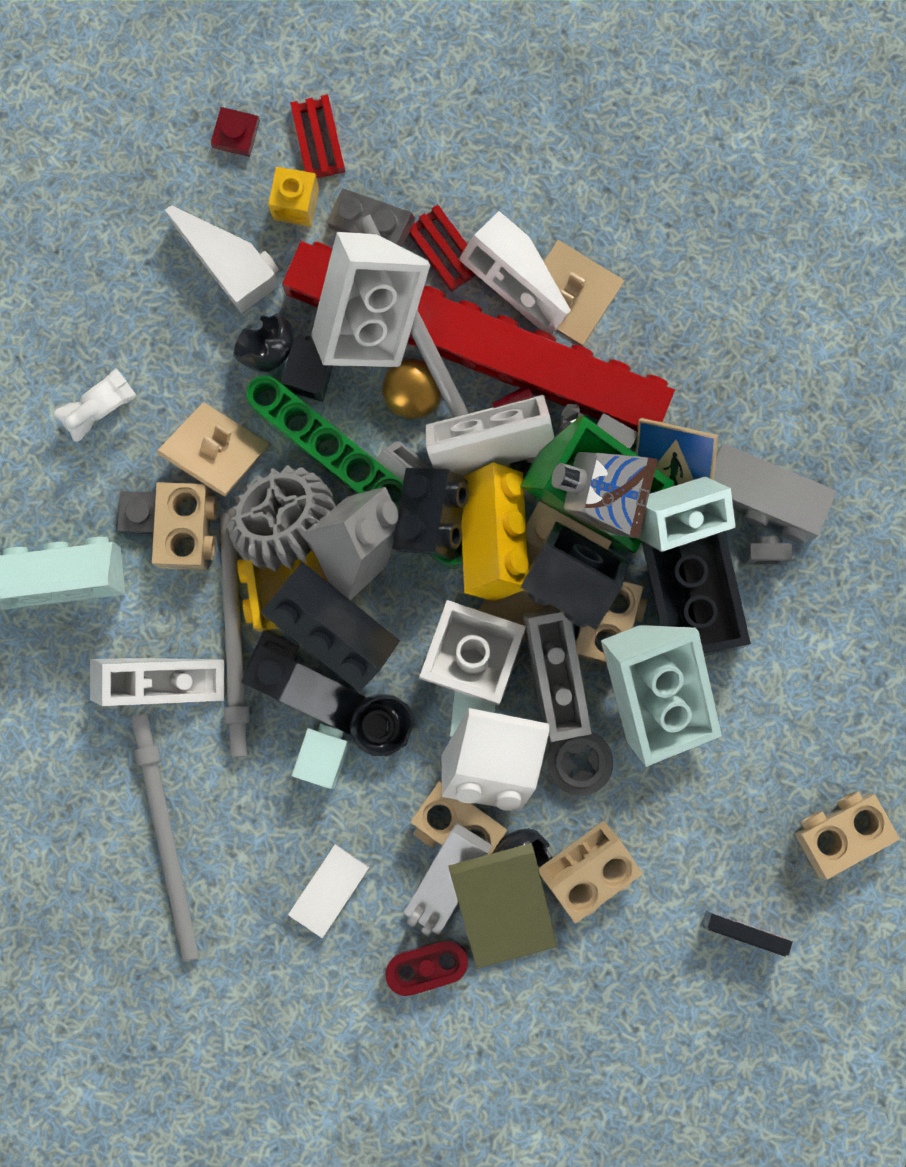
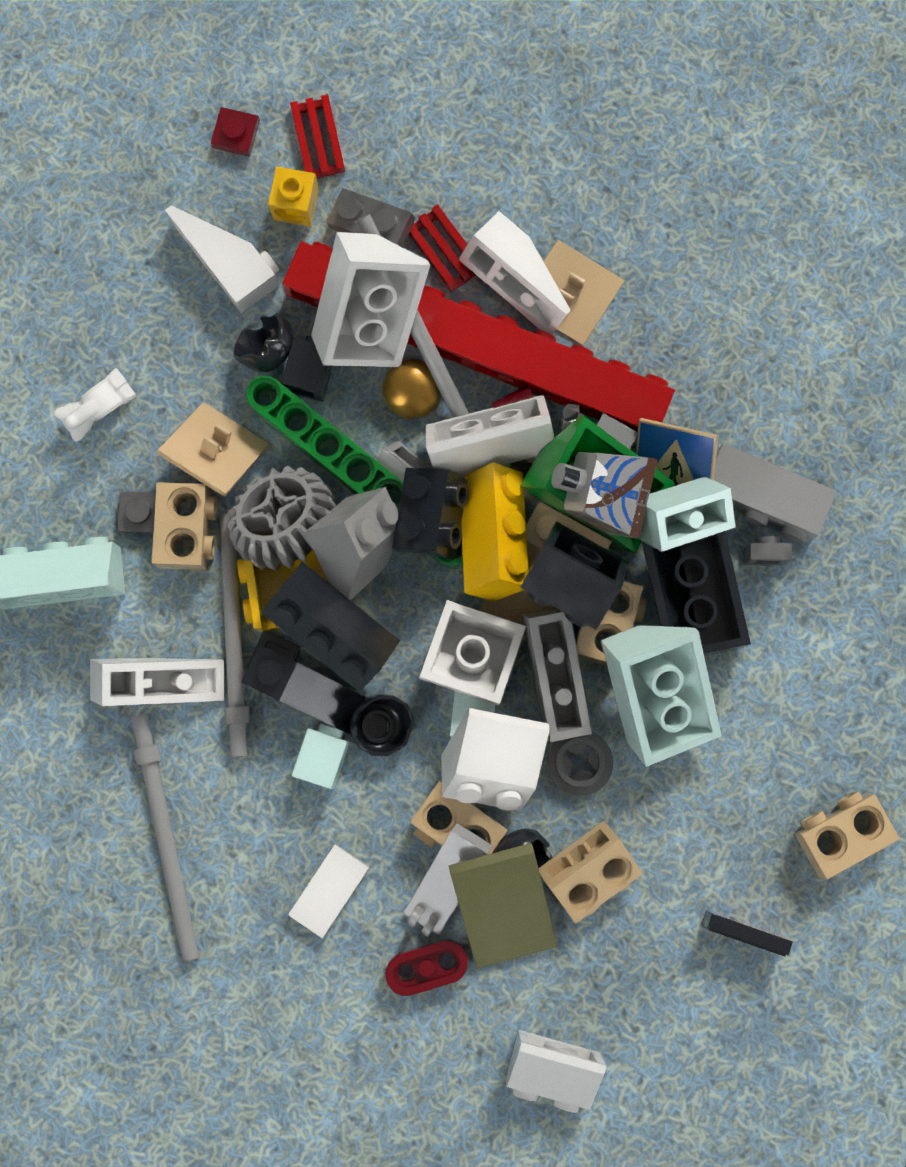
(554, 1071): none -> white slope

